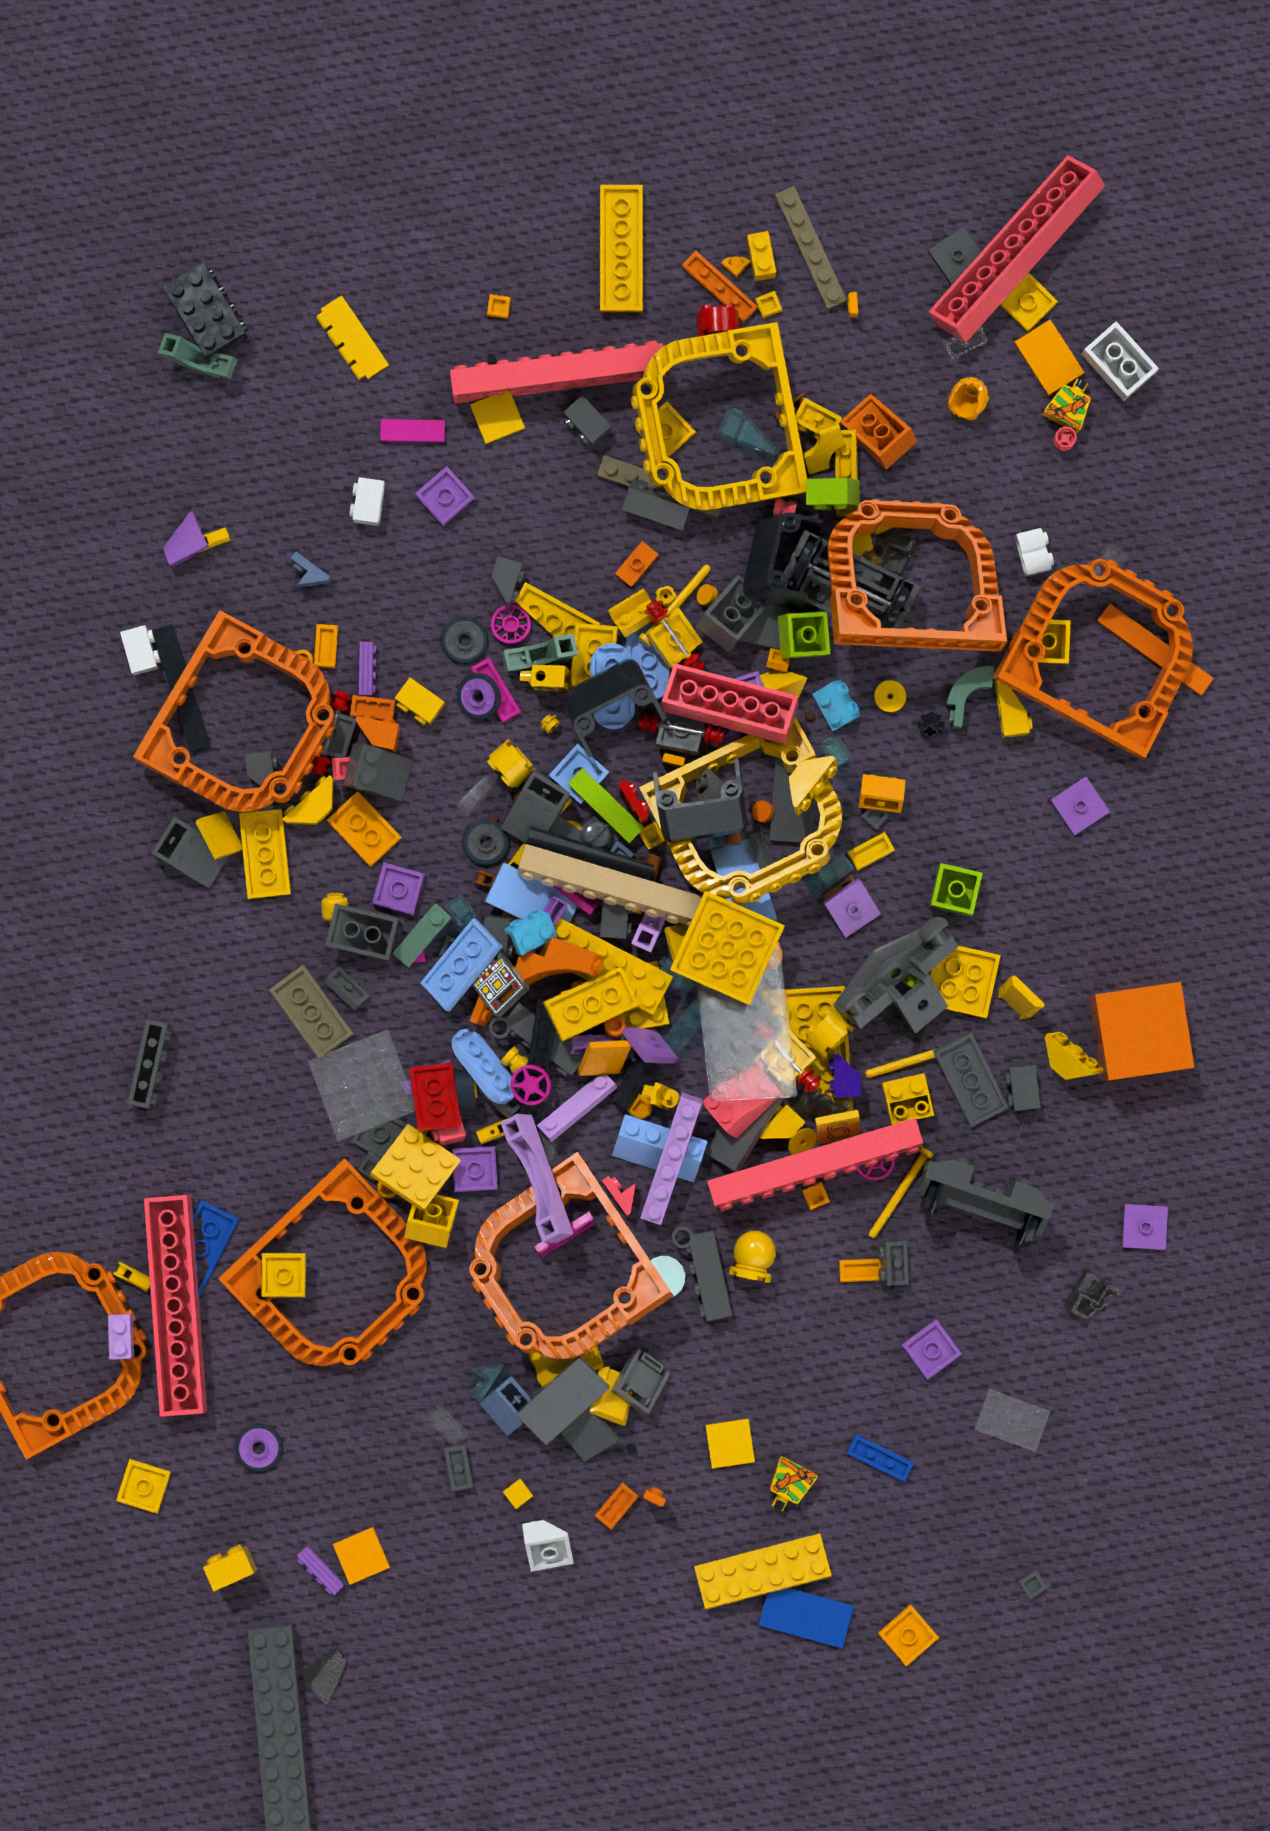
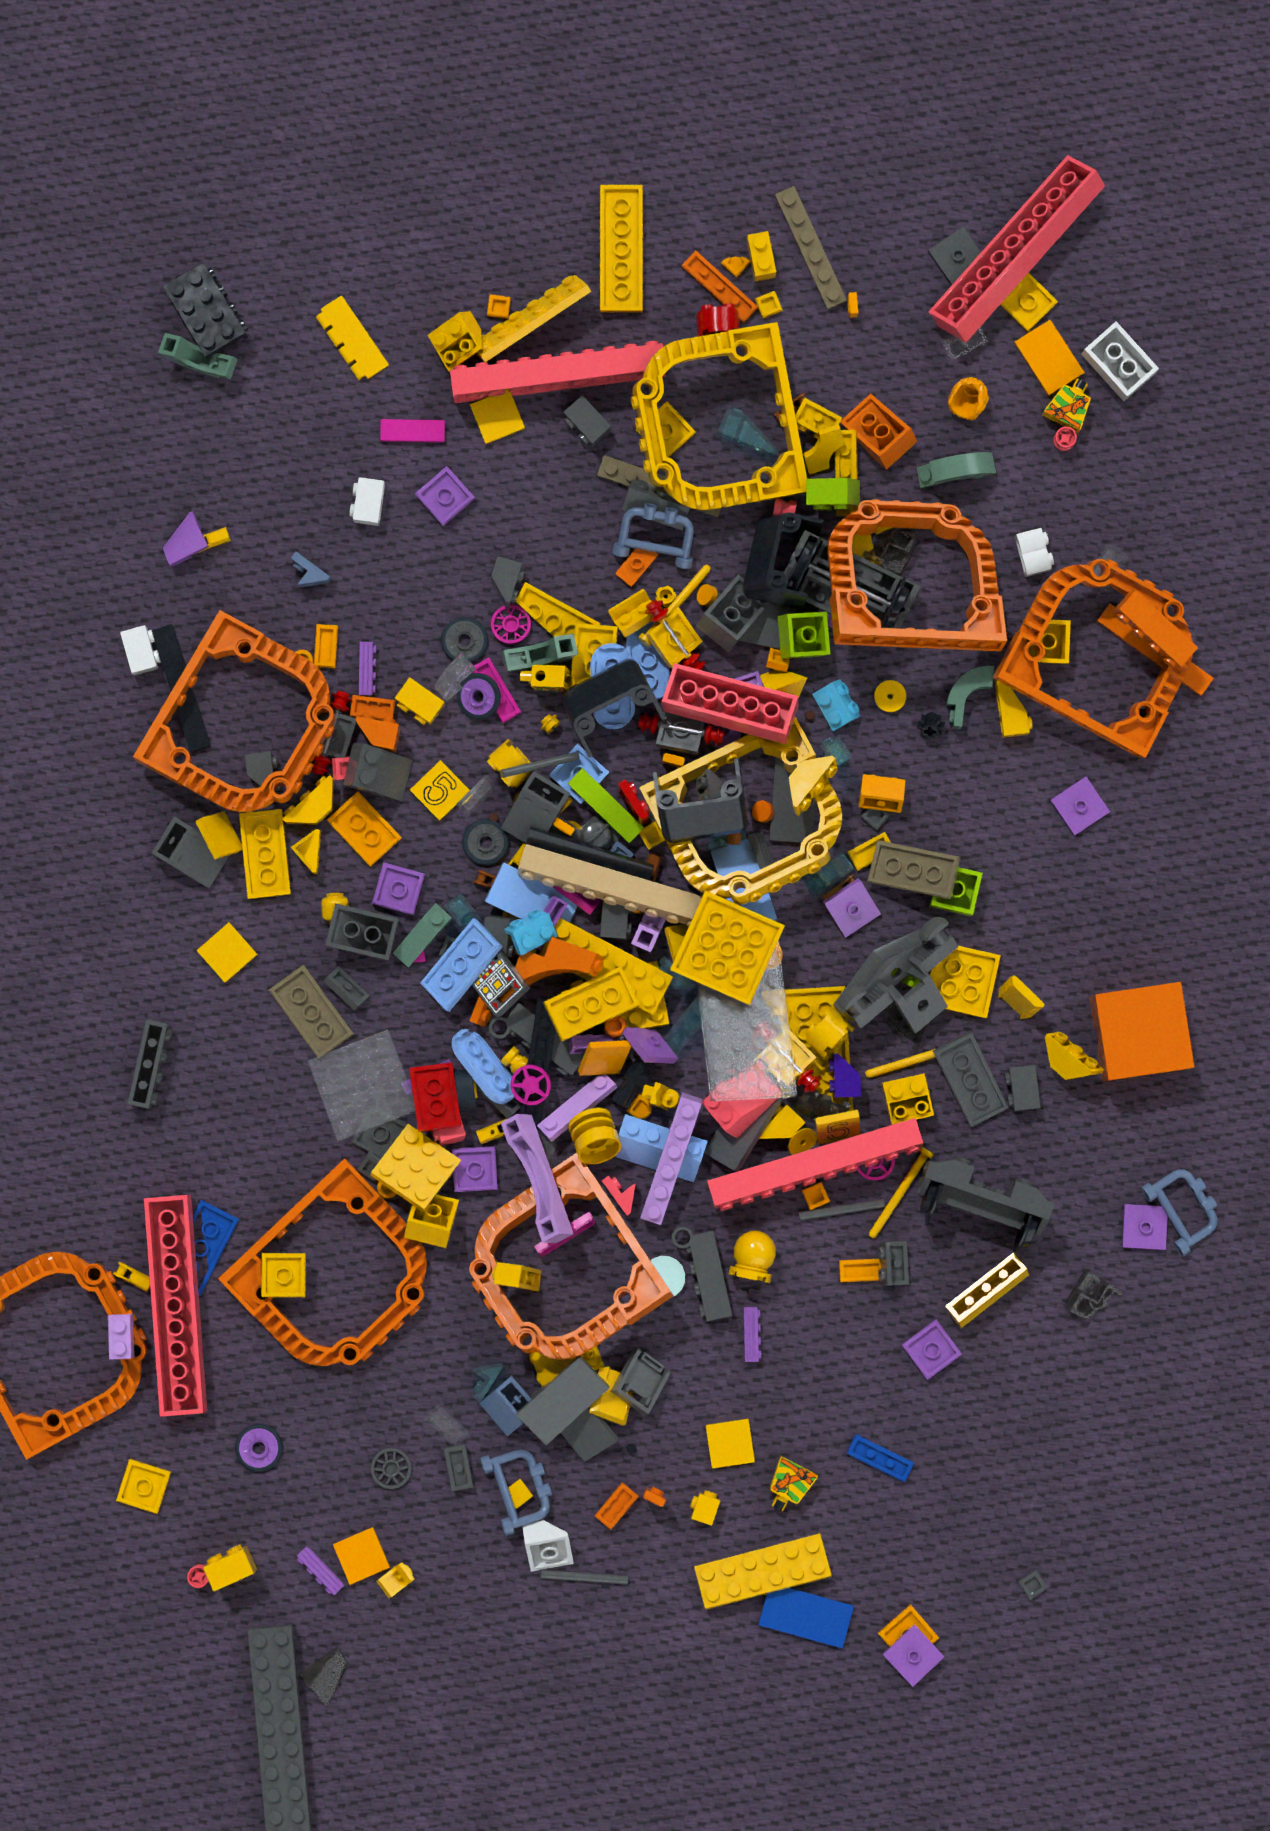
(197, 1578): none -> coral wheel
(227, 952): none -> yellow tile
(309, 849): none -> yellow slope
(391, 1468): none -> dark grey wheel
(395, 1579): none -> yellow bracket
(439, 790): none -> yellow tile
(449, 681): none -> clear slope
(457, 339): none -> yellow slope
(517, 1276): none -> yellow slope
(534, 315): none -> yellow plate
(536, 1471): none -> sand blue bar
(539, 764): none -> dark grey bar
(564, 827): none -> light orange tile
(584, 1577): none -> dark grey bar
(594, 1136): none -> yellow wheel
(670, 516): none -> sand blue bar
(705, 1507): none -> yellow brick
(751, 1338): none -> medium lavender piece
(844, 1209): none -> dark grey bar
(913, 1655): none -> medium lavender plate
(914, 869): none -> dark tan tile
(956, 467): none -> sand green arch
(987, 1290): none -> yellow brick
(1012, 1420): clear plate -> none
(1155, 629): none -> orange brick
(1207, 1204): none -> sand blue bar

